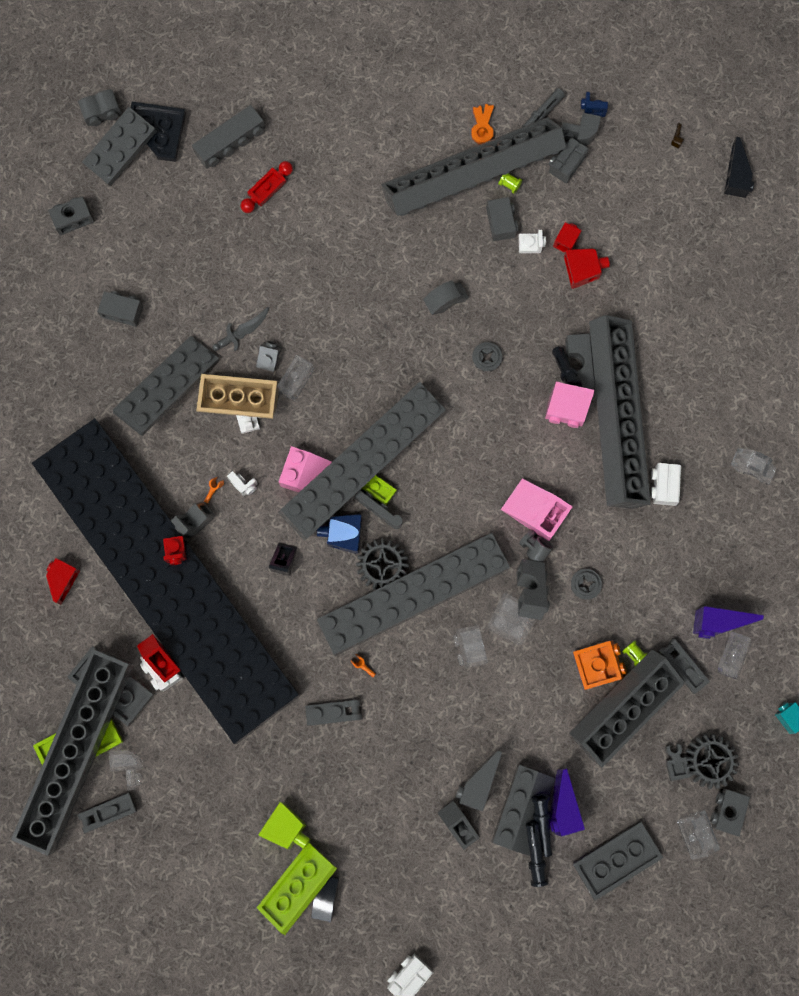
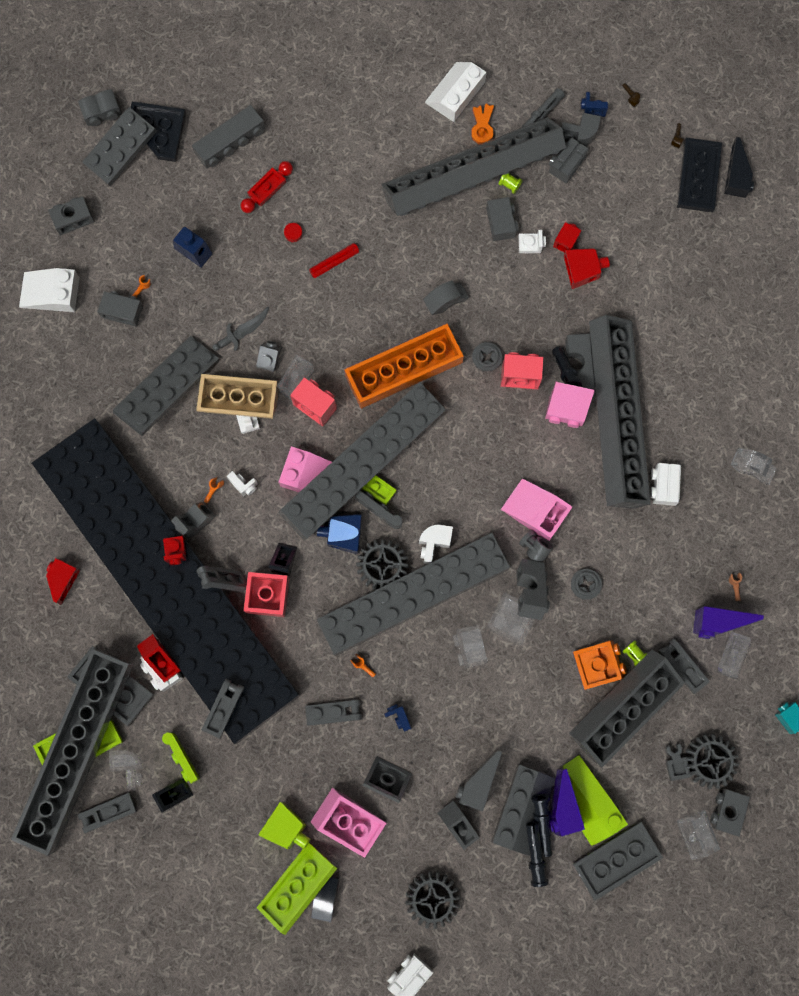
(50, 290): none -> white slope
(142, 285): none -> orange hand
(172, 795): none -> black slope
(180, 757): none -> lime plate
(190, 244): none -> dark blue torso
(221, 578): none -> dark grey plate
(222, 709): none -> dark grey plate
(266, 594): none -> coral brick
(293, 232): none -> red tile
(313, 401): none -> coral brick
(334, 260): none -> red axle
(348, 822): none -> bright pink slope
(387, 779): none -> dark grey slope
(401, 720): none -> dark blue bracket
(404, 366): none -> orange brick
(423, 900): none -> dark grey gear
(434, 536): none -> white brick
(457, 89): none -> white slope
(522, 371): none -> coral brick
(596, 808): none -> lime wedge
(634, 99): none -> dark brown hand
(699, 175): none -> black plate
(736, 585): none -> nougat hand

